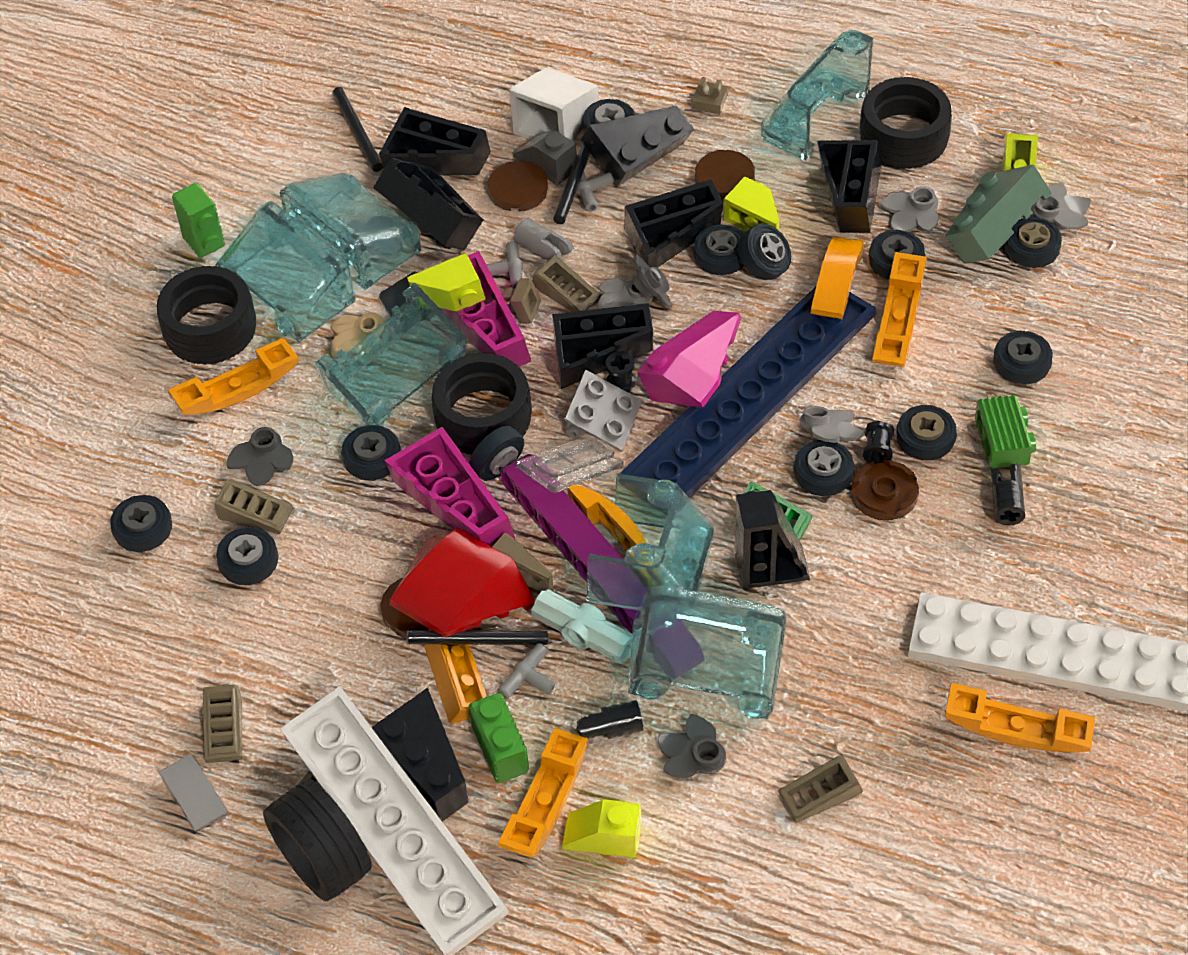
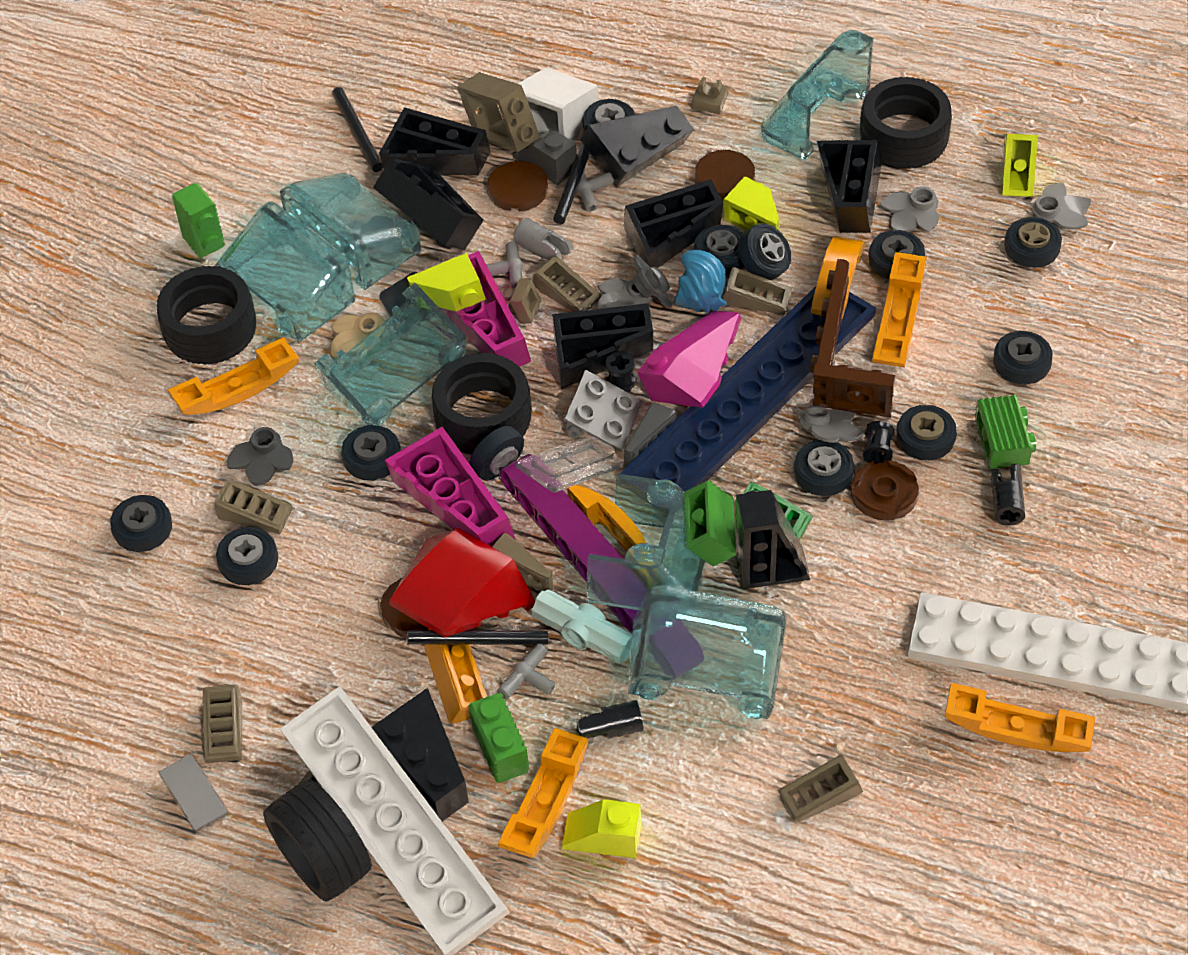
(484, 93): none -> dark tan window
(653, 423): none -> dark grey slope
(688, 749): dark grey plate -> none
(701, 283): none -> dark azure hair
(709, 523): none -> bright green brick
(741, 281): none -> dark tan slope
(842, 385): none -> reddish brown bracket
(994, 210): sand green wedge -> none

